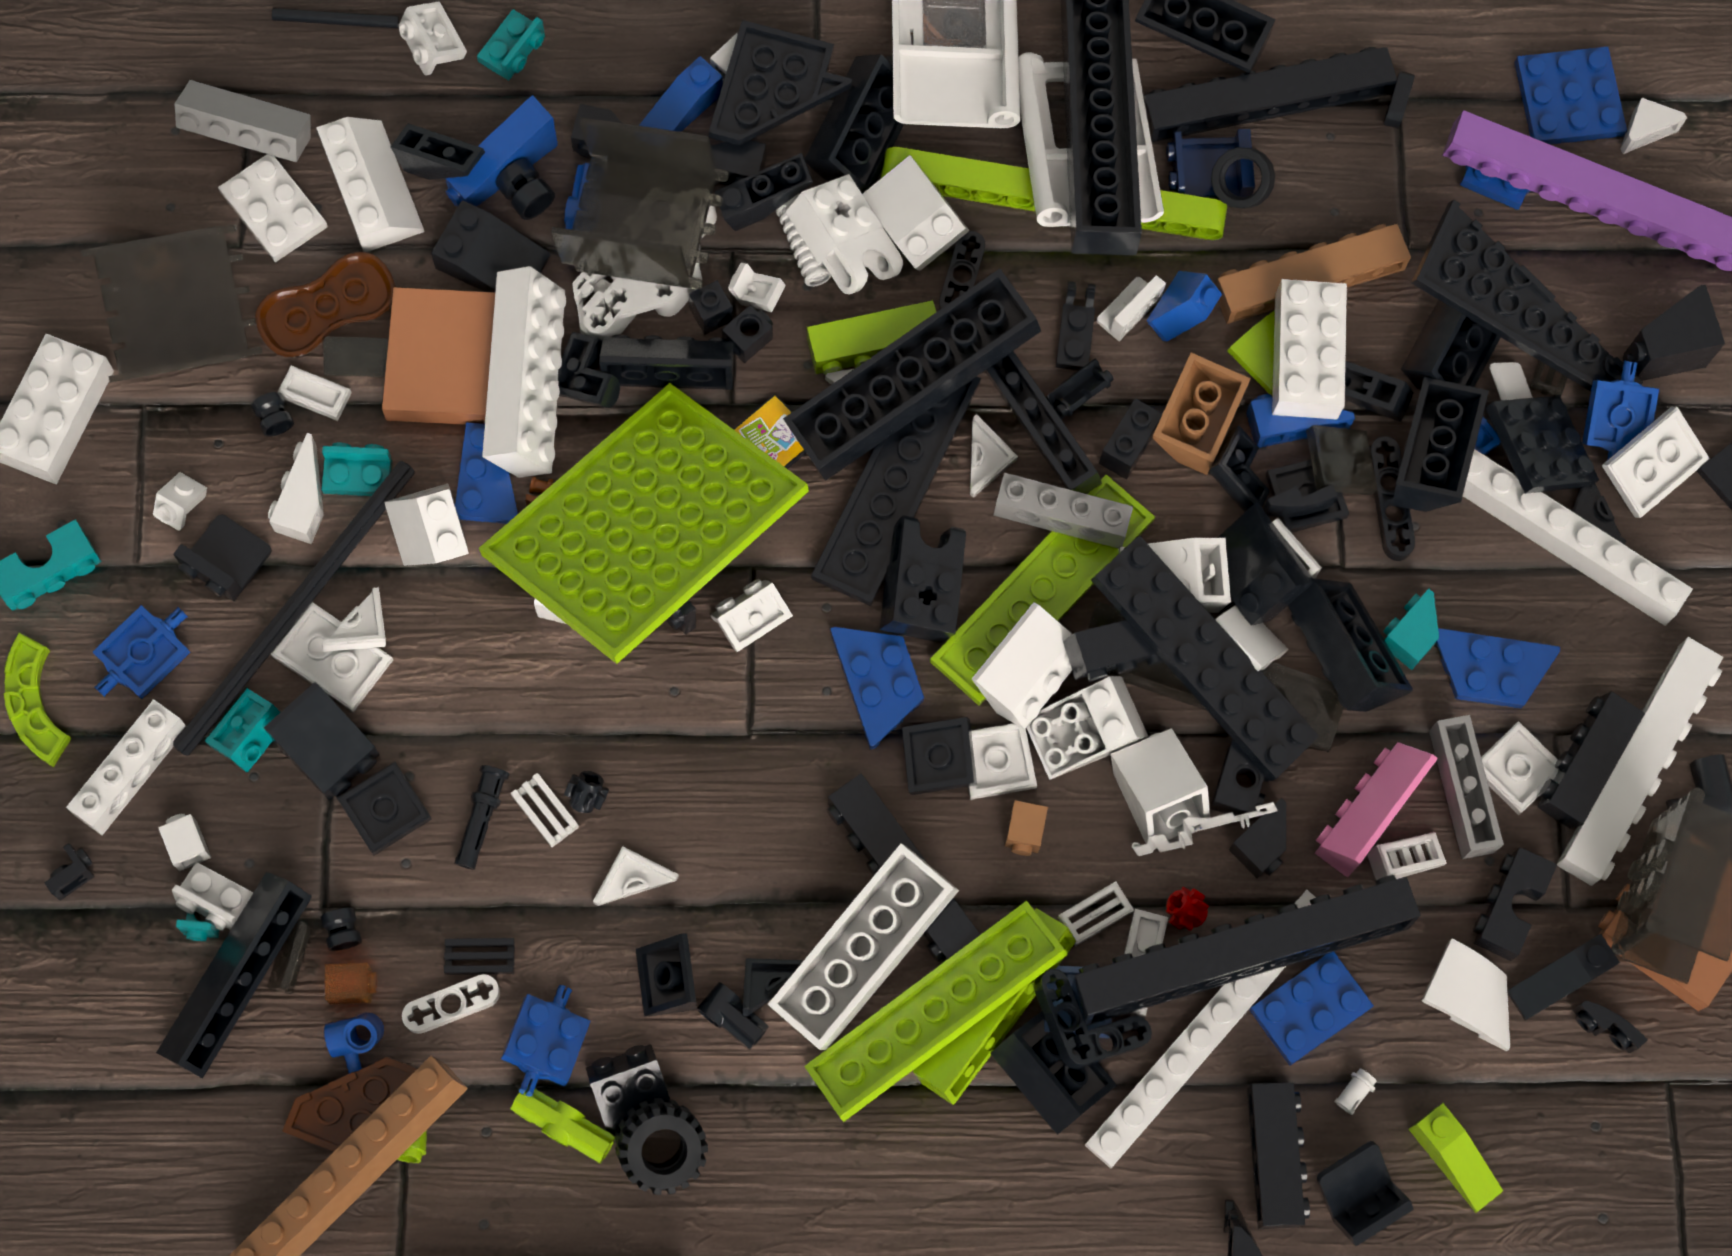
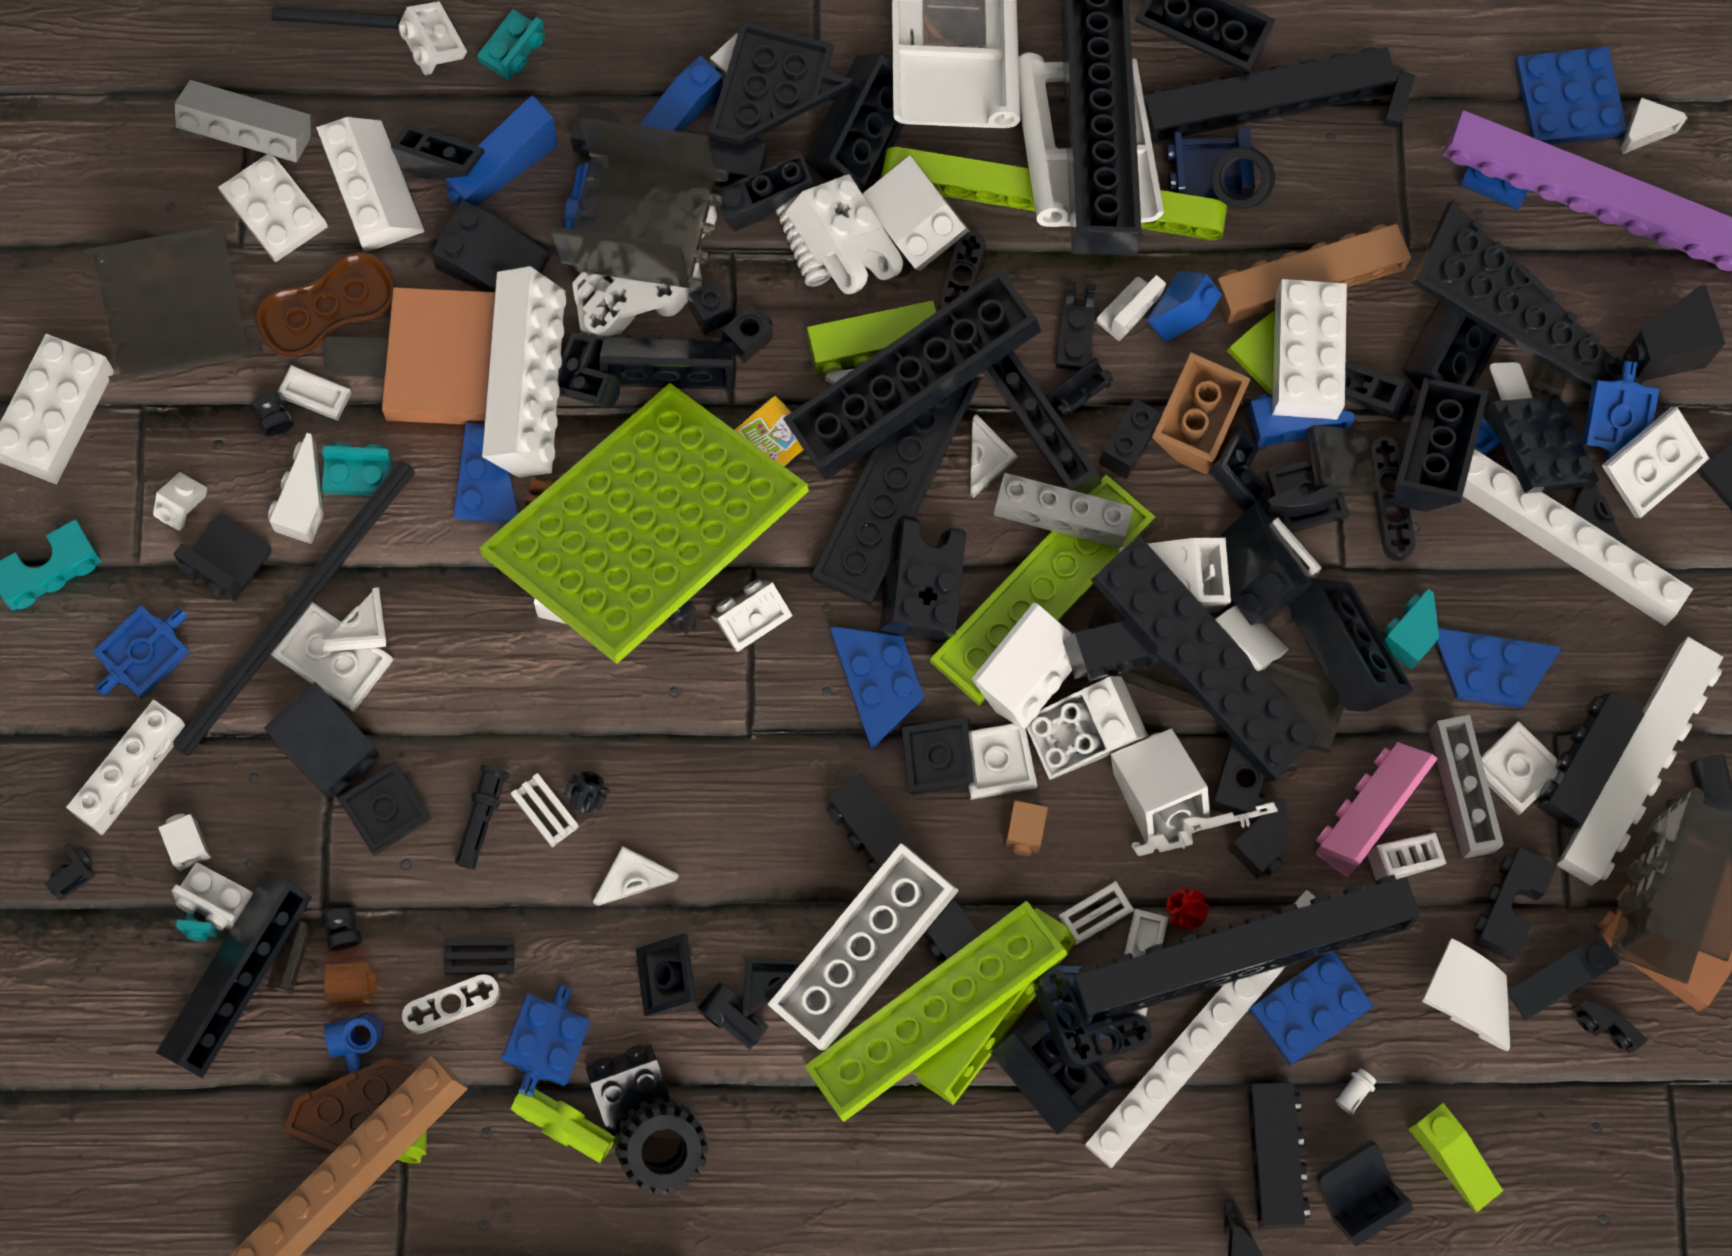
(25, 703): lime tile -> none
(242, 730): teal bracket -> none
(427, 526): white slope -> none
(522, 185): black wheel -> none
(755, 289): white bracket -> none

